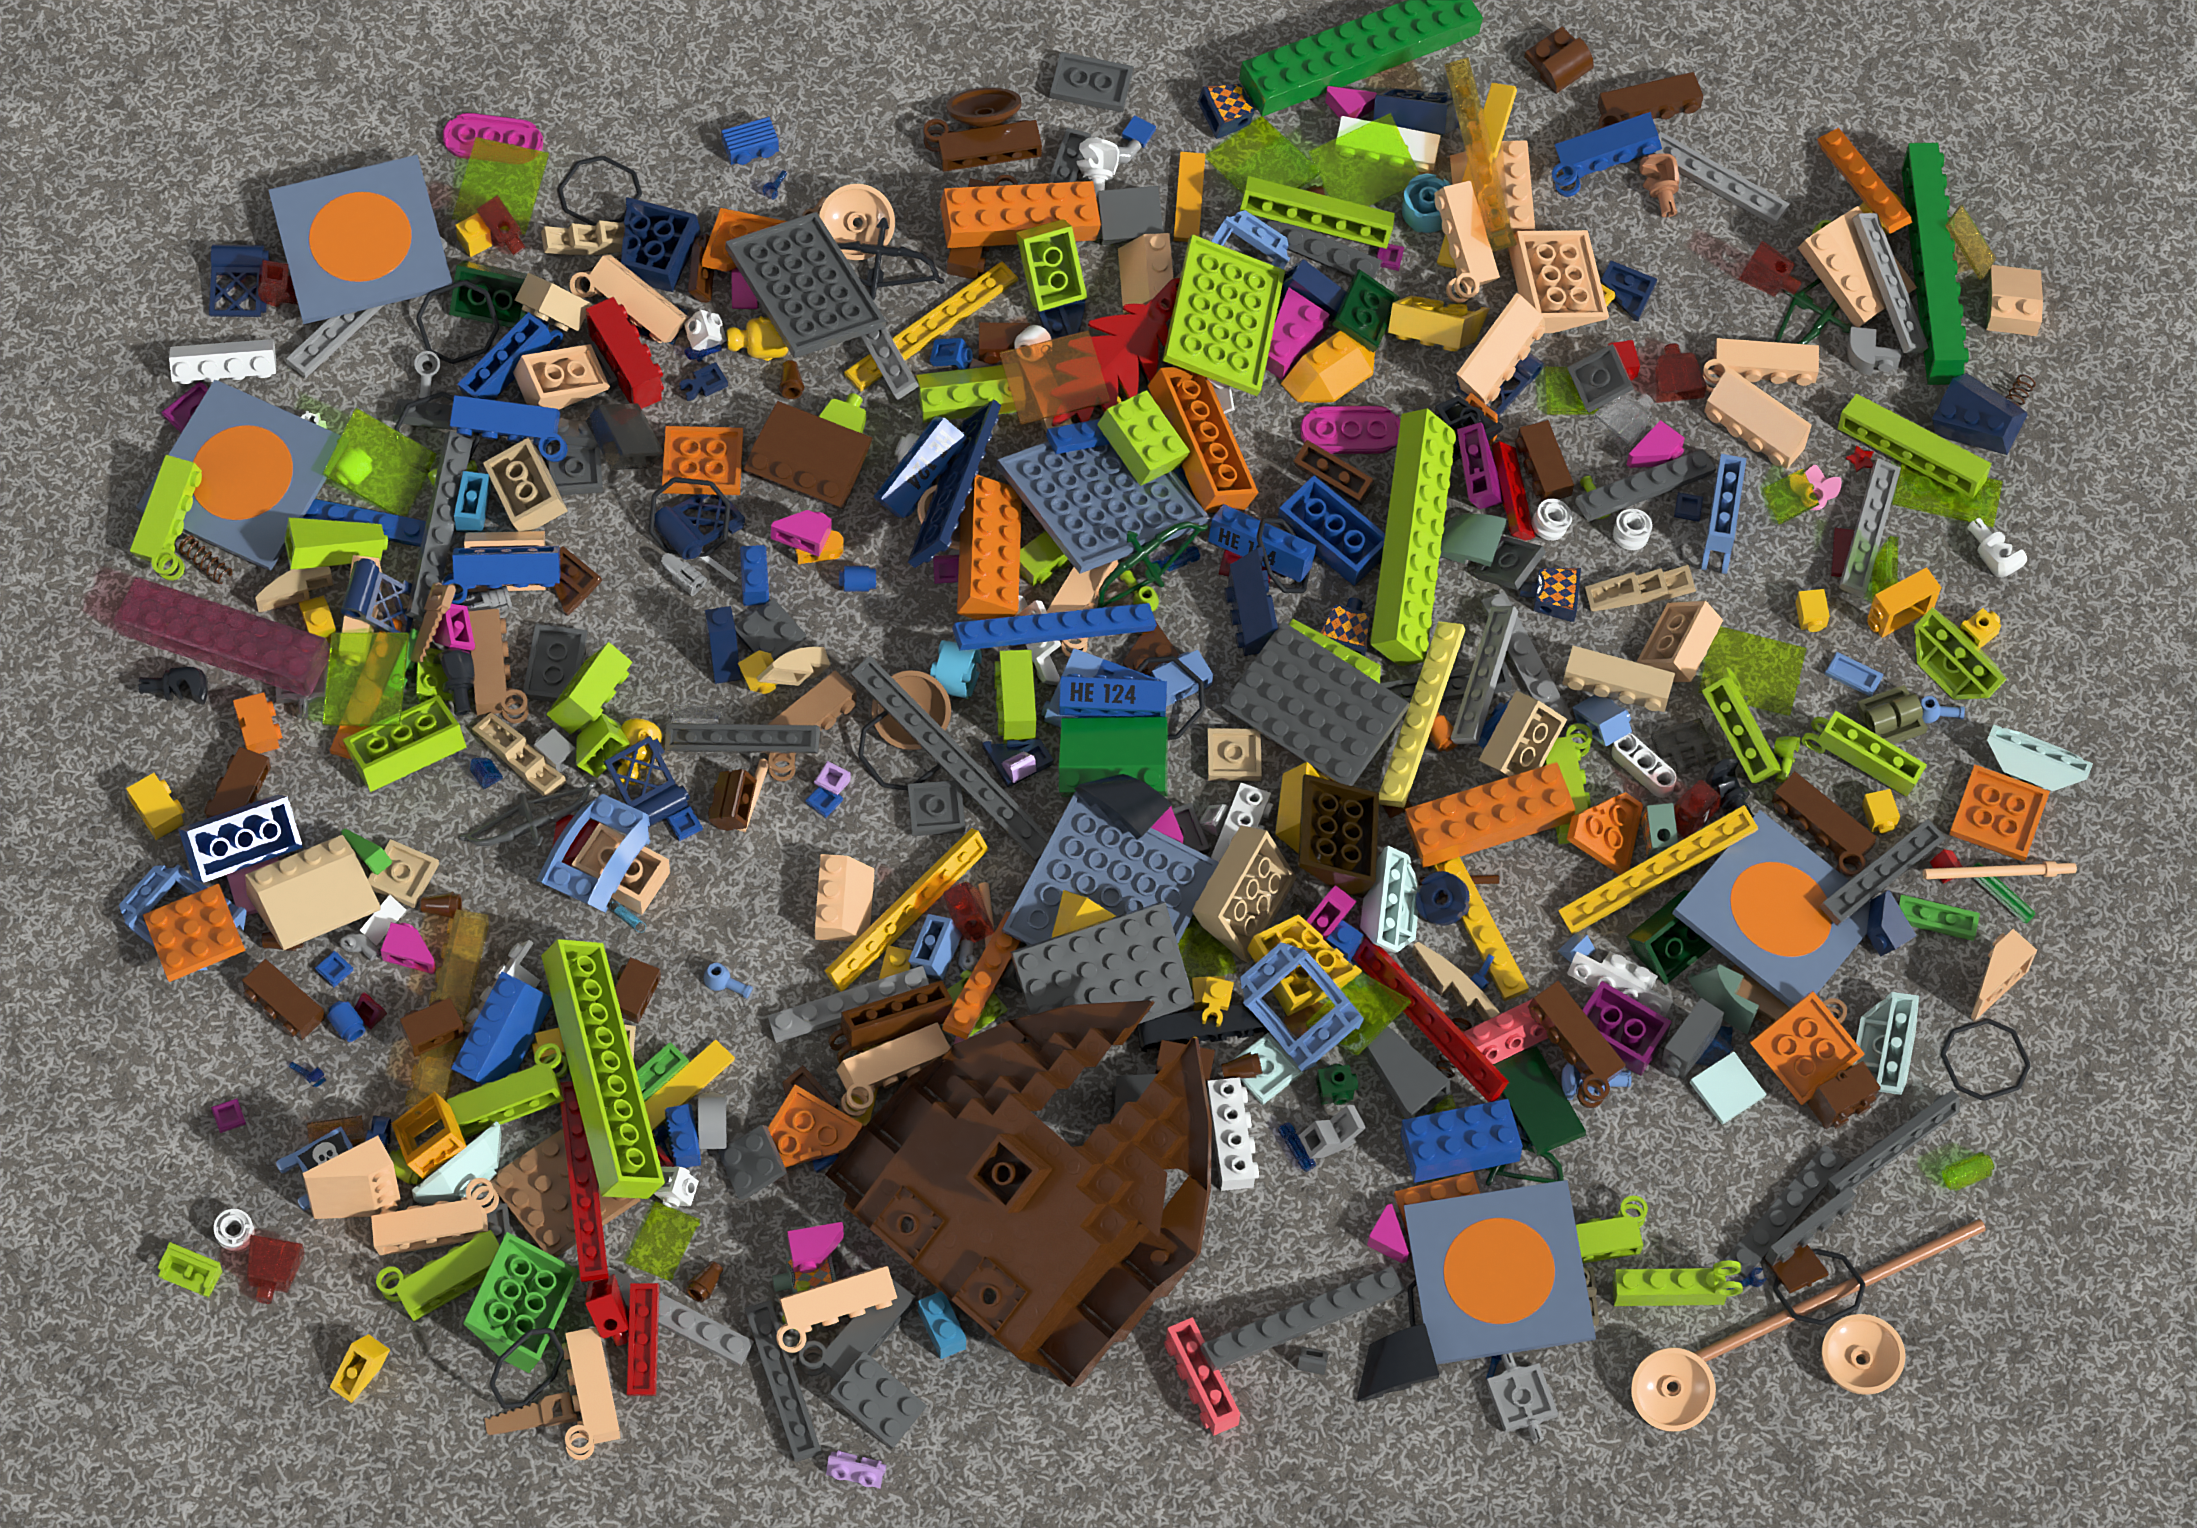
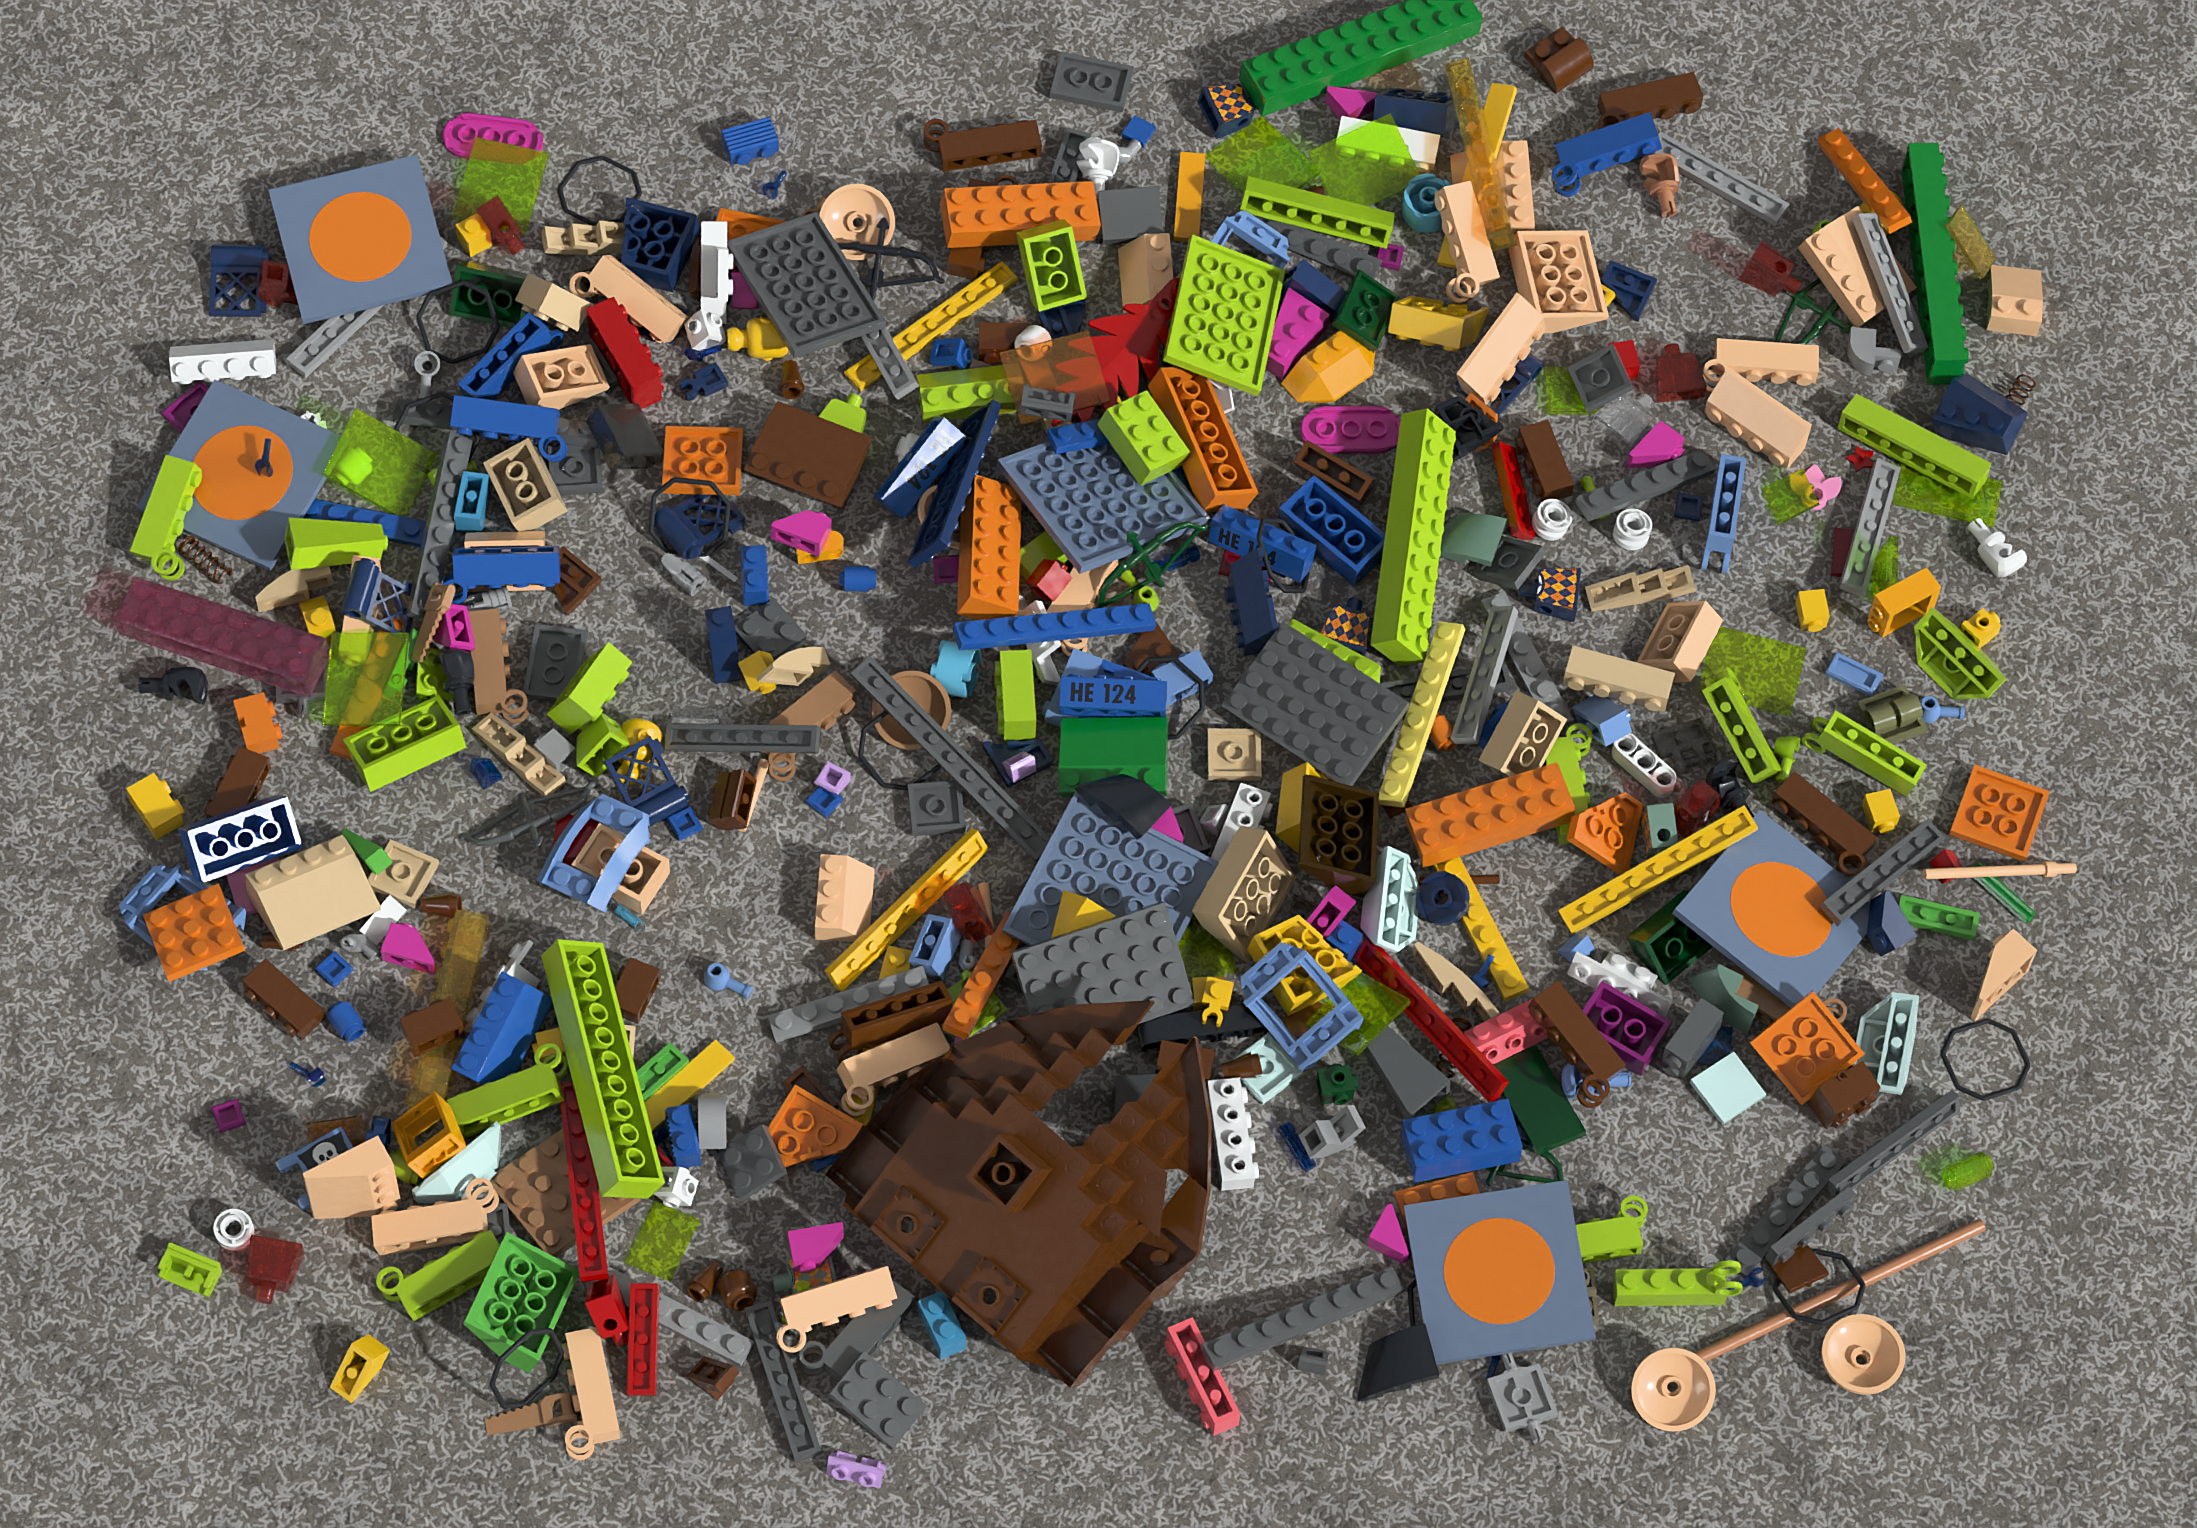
(264, 461): none -> clear blue hand
(369, 1010): dark red slope -> none
(713, 1376): none -> reddish brown slope
(714, 268): none -> white bracket
(737, 1289): none -> reddish brown head
(984, 106): reddish brown dish -> none
(1047, 404): none -> dark grey hinge
(1049, 579): none -> brick
(1479, 467): magenta slope -> none
(2036, 760): light aqua wedge -> none

